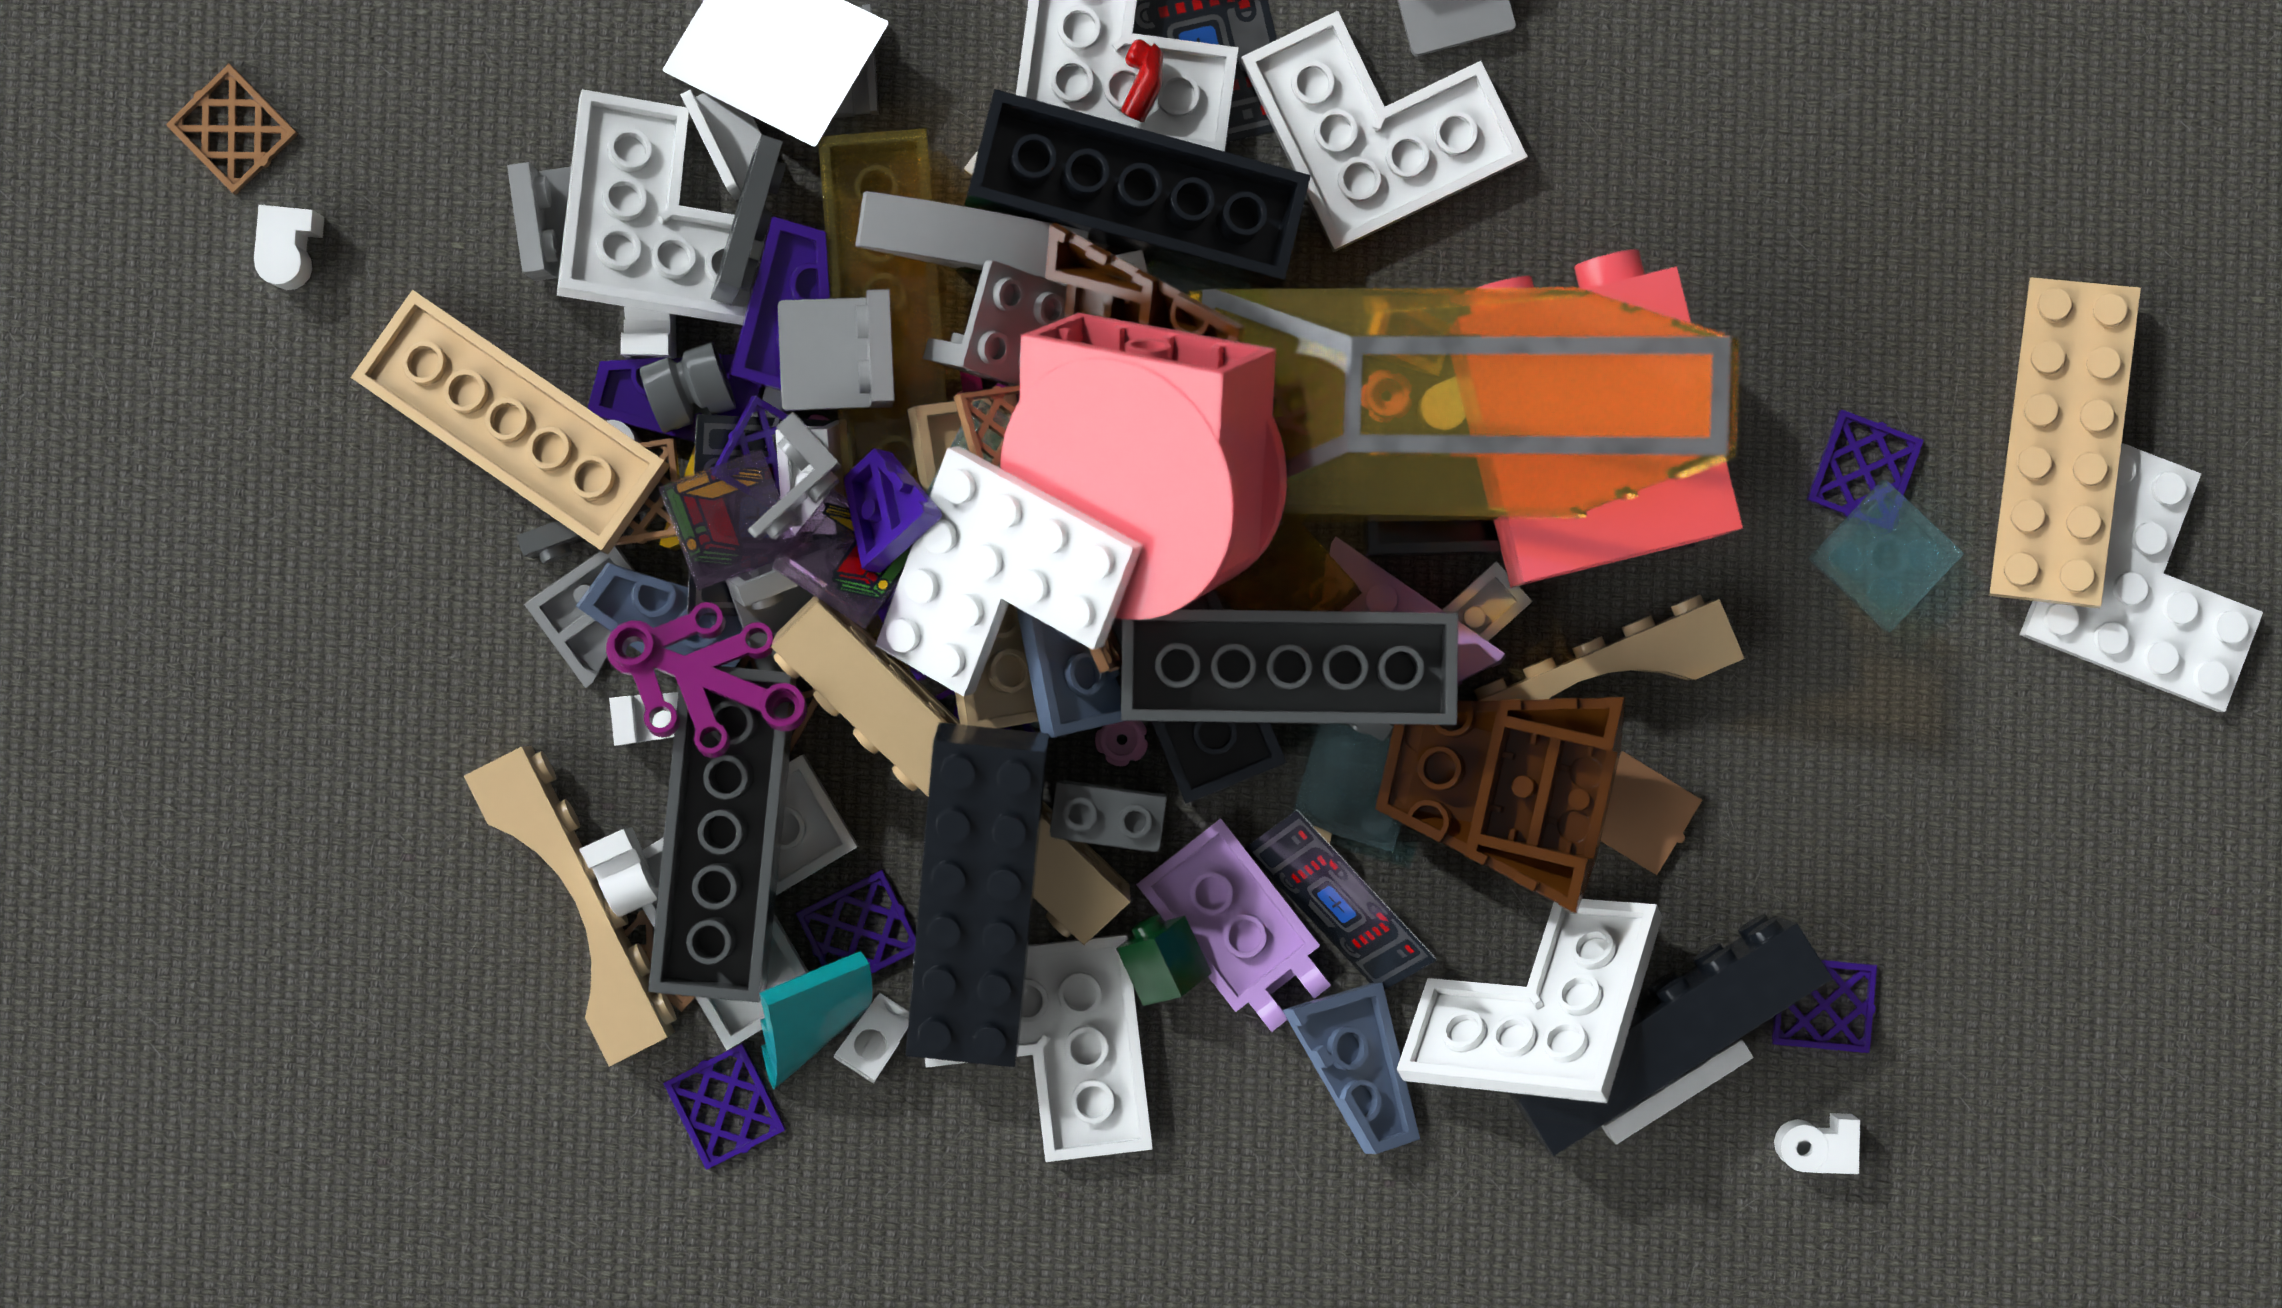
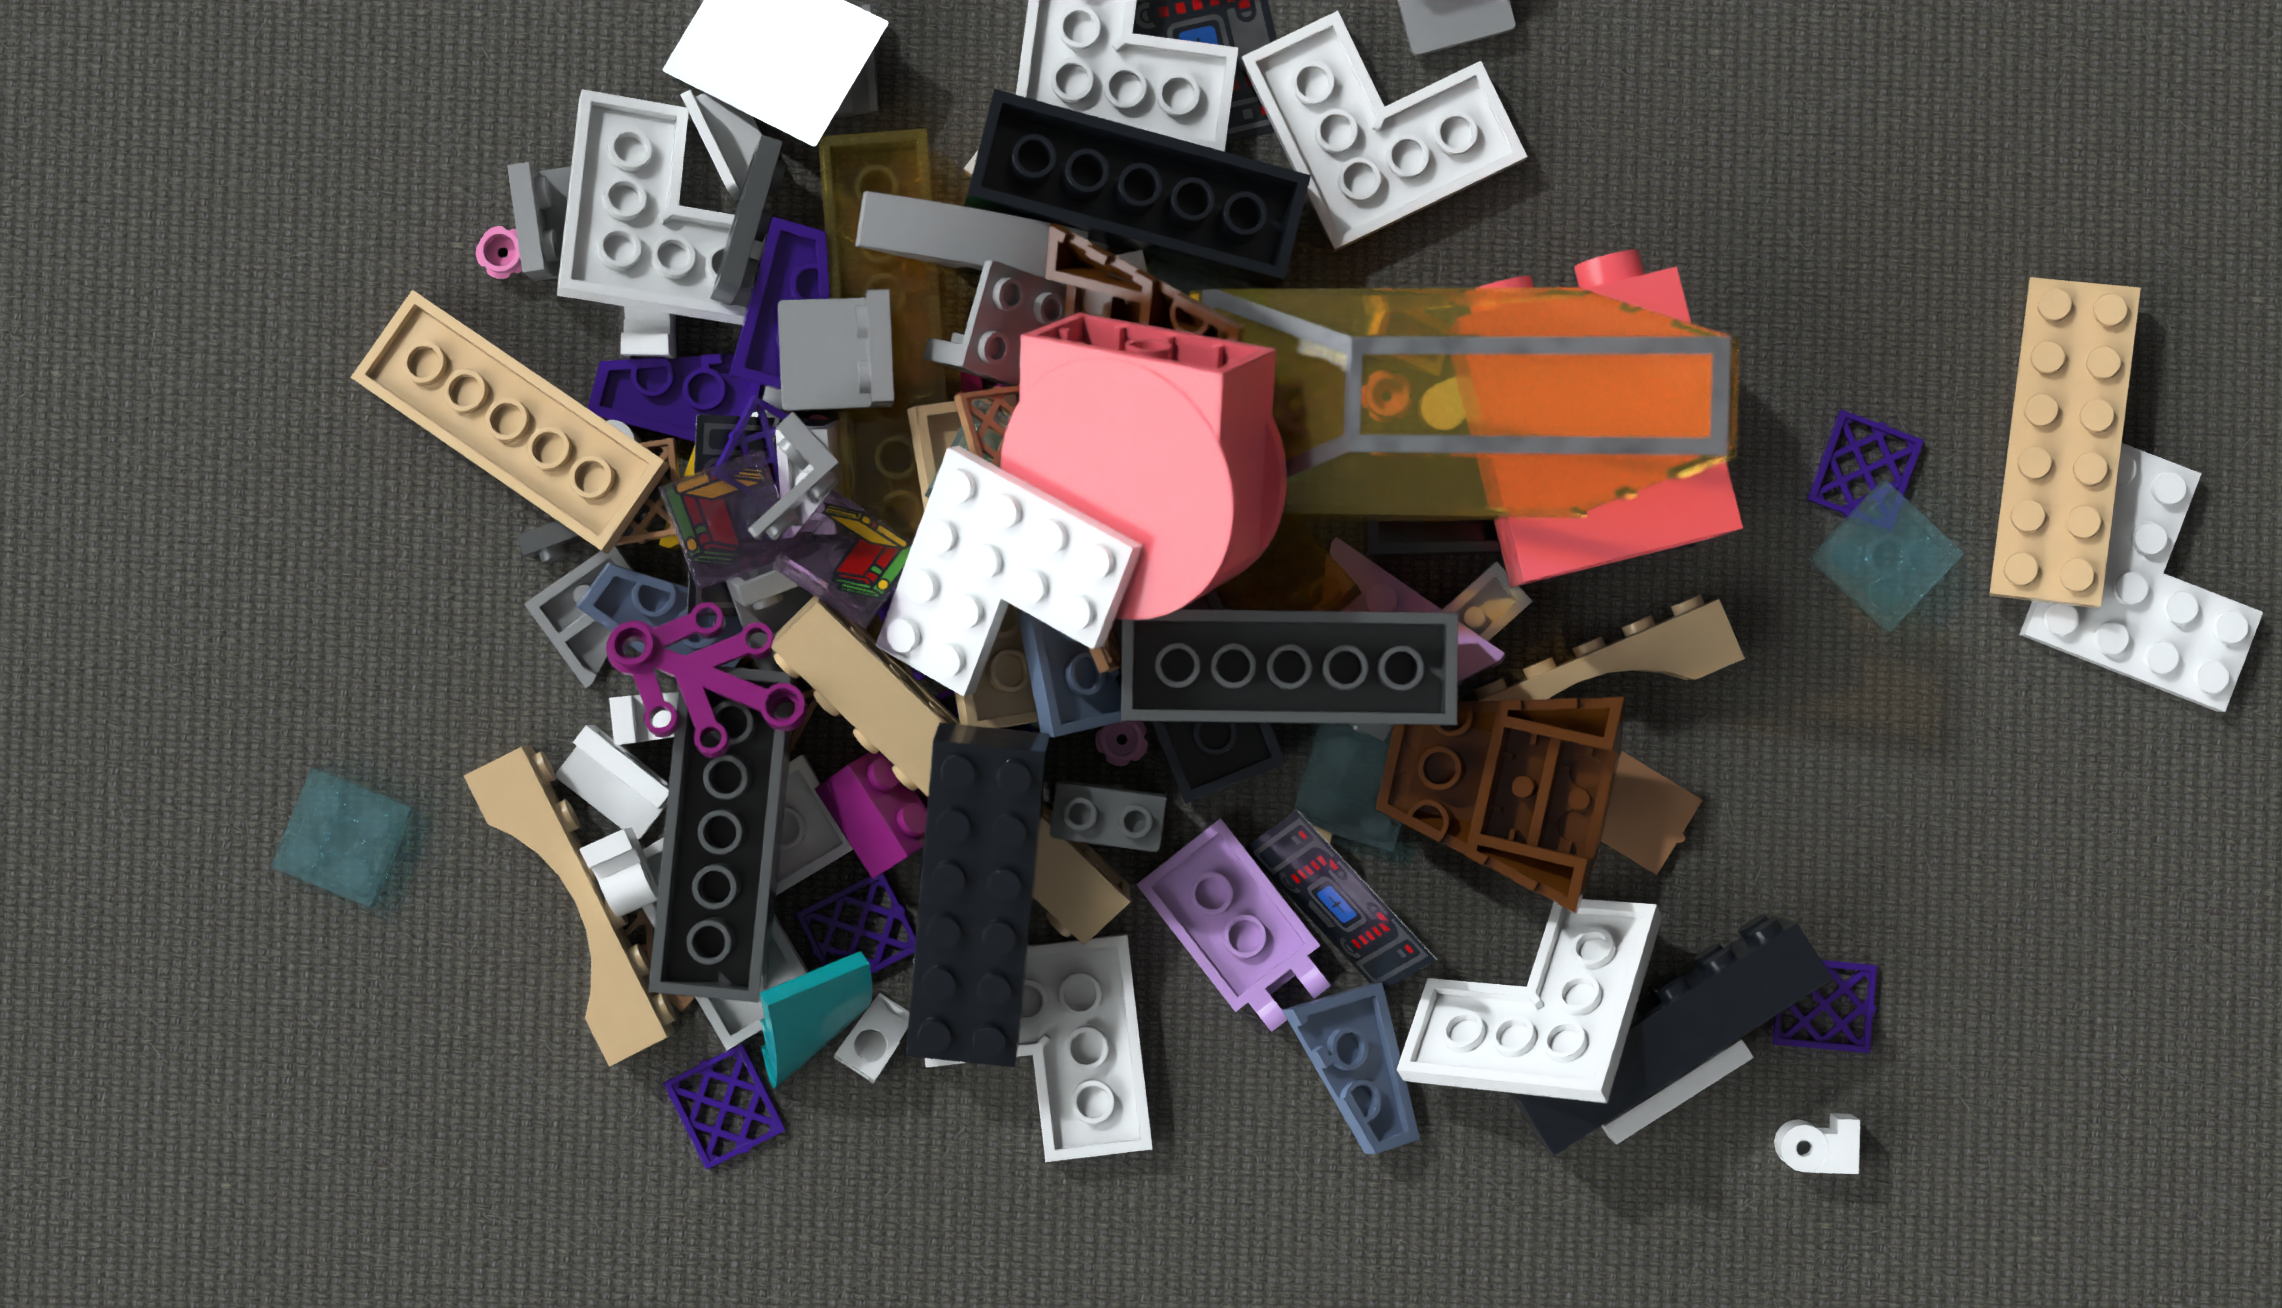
(260, 158): medium nougat window -> none
(282, 244): white leg -> none
(342, 837): none -> clear light blue plate
(488, 250): none -> bright pink plate
(614, 781): none -> white panel
(687, 387): dark grey wheel -> none
(876, 812): none -> magenta slope
(886, 509): dark purple wing -> none
(1148, 81): red arm -> none
(1163, 959): dark green brick -> none

